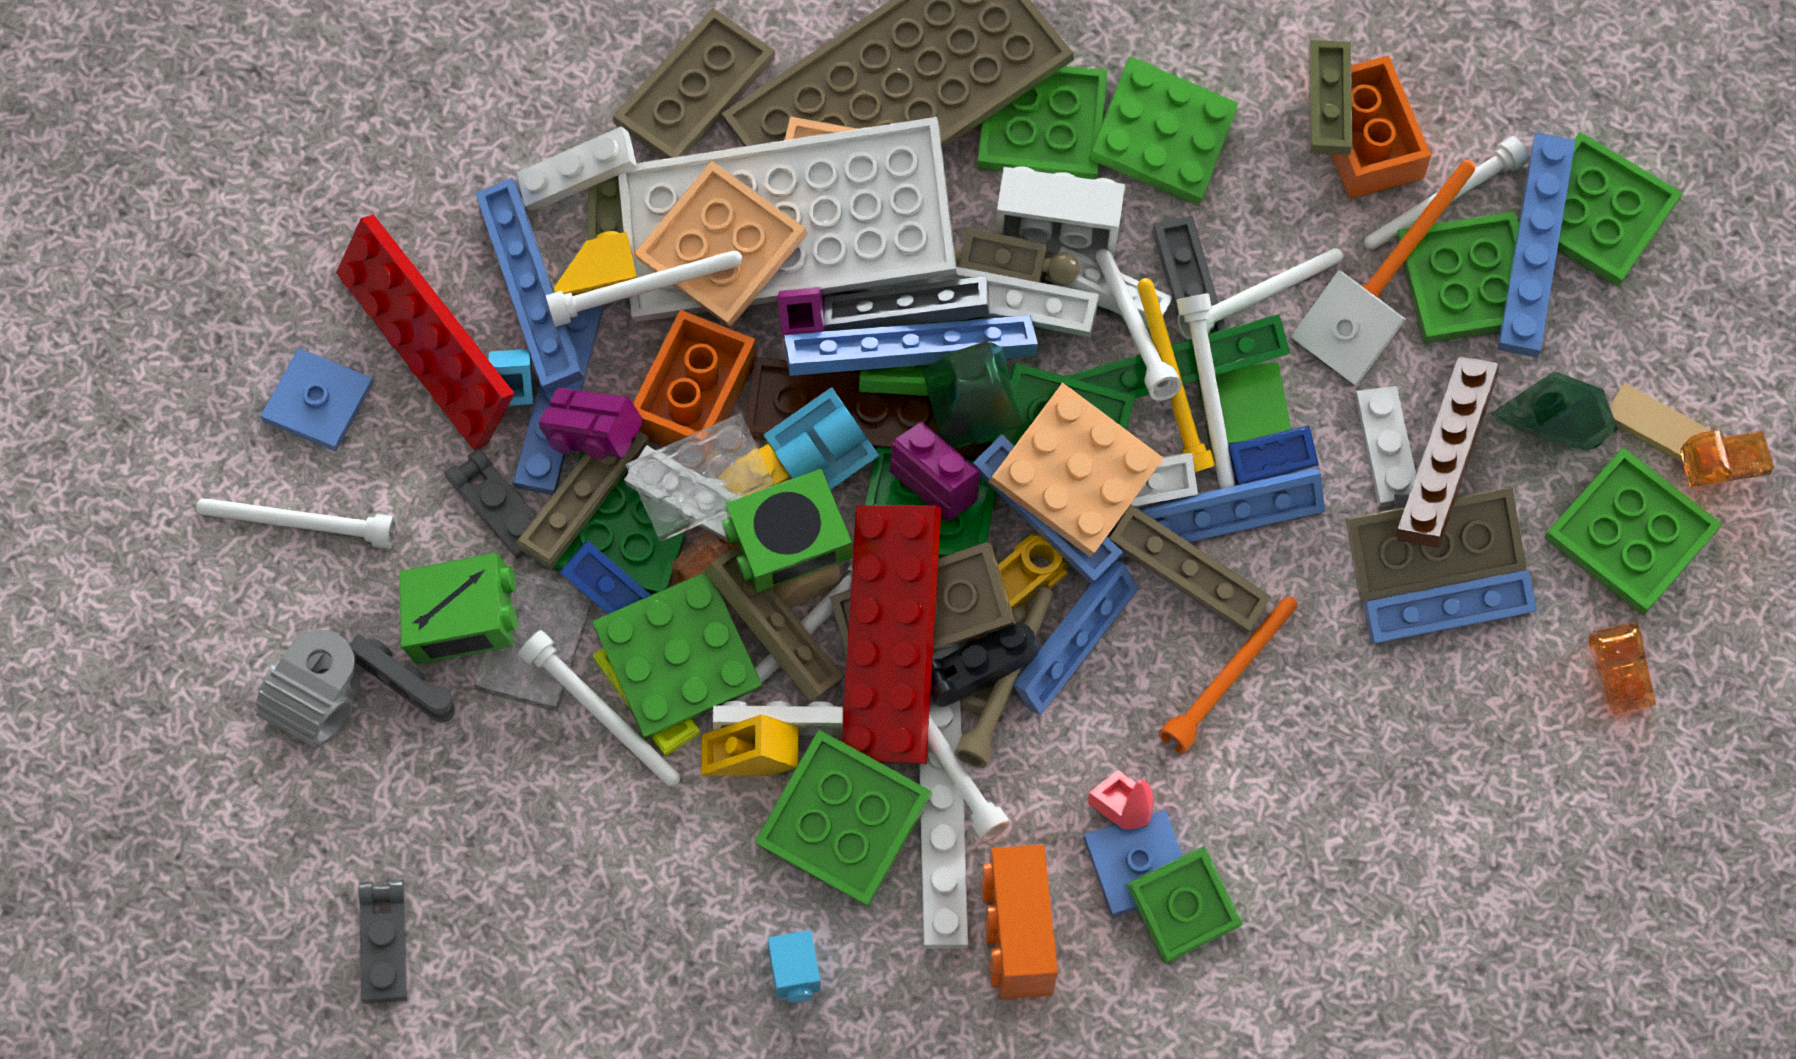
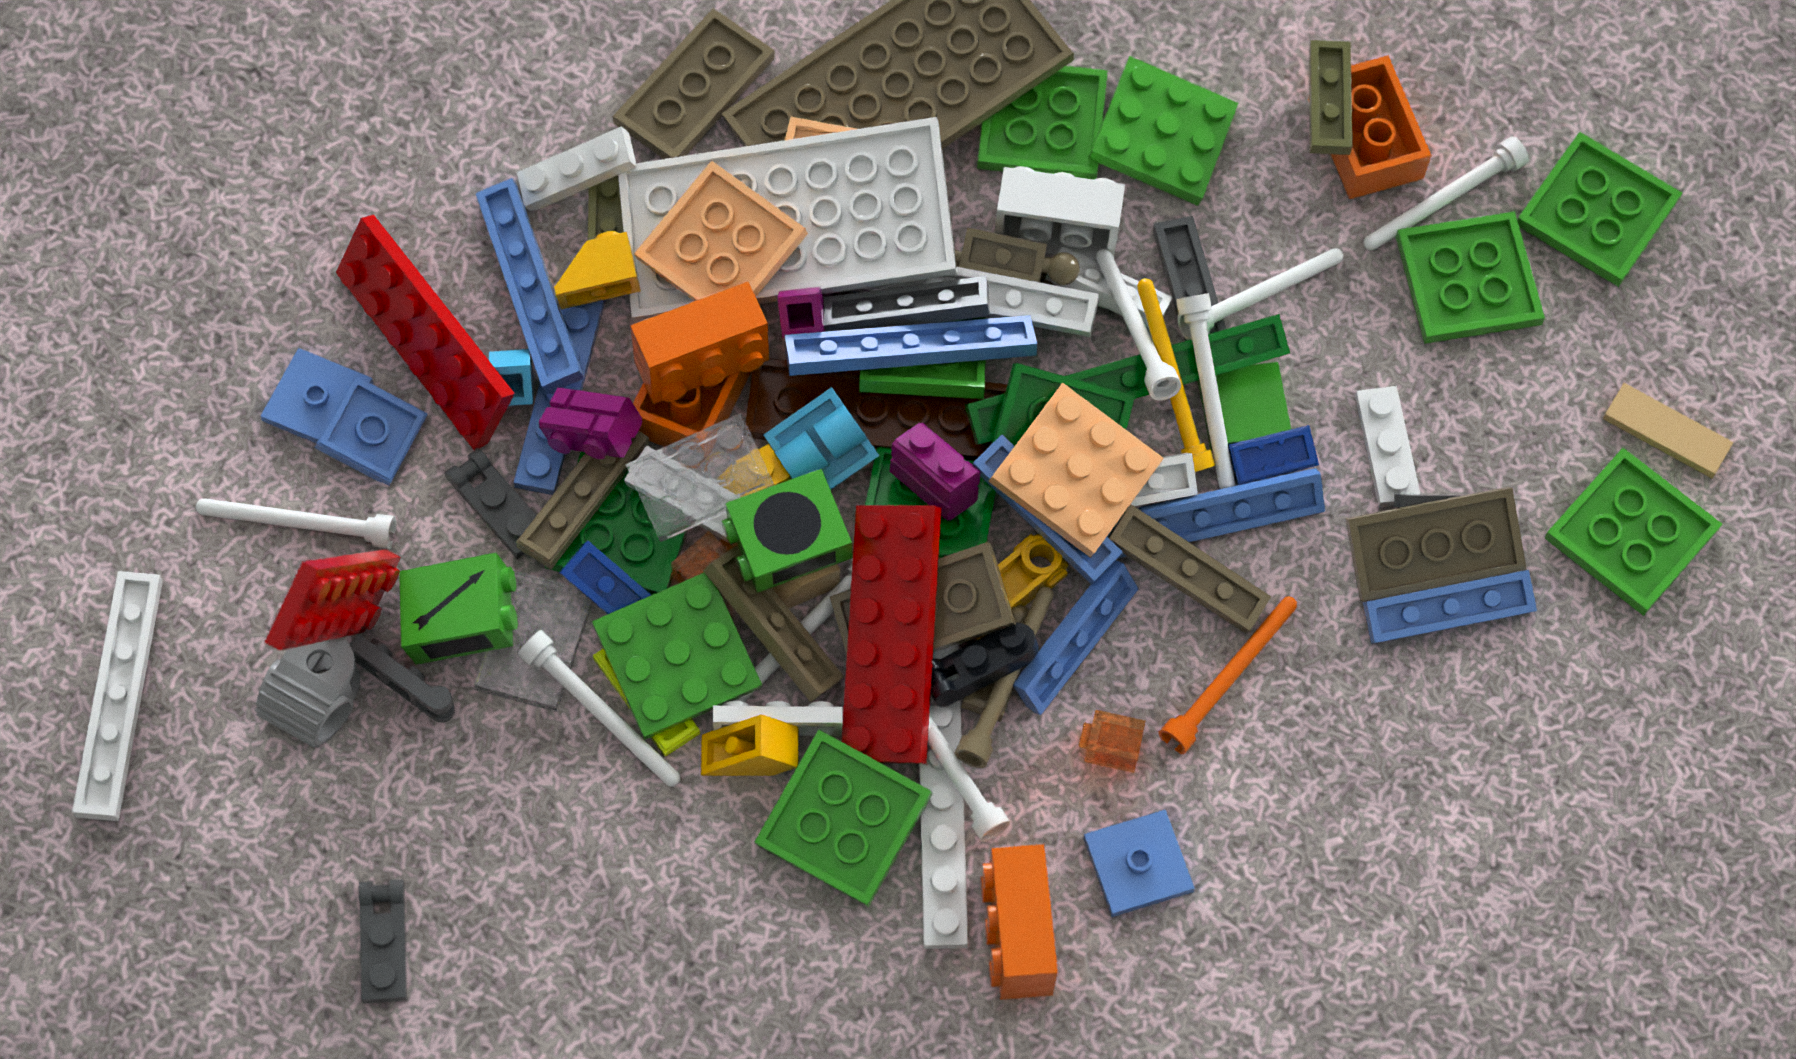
(117, 696): none -> white plate
(333, 598): none -> red plate
(371, 430): none -> medium blue plate
(566, 306): white piece -> none
(700, 343): none -> orange brick
(794, 966): medium azure brick -> none
(972, 395): clear green slope -> none
(1112, 740): none -> clear orange brick
(1123, 801): coral plate -> none
(1184, 904): bright green tile -> none
(1348, 327): white plate -> none
(1420, 228): orange piece -> none
(1448, 452): plate -> none
(1536, 245): medium blue plate -> none
(1561, 412): clear green slope -> none
(1623, 667): clear orange plate -> none
(1719, 459): clear orange plate -> none

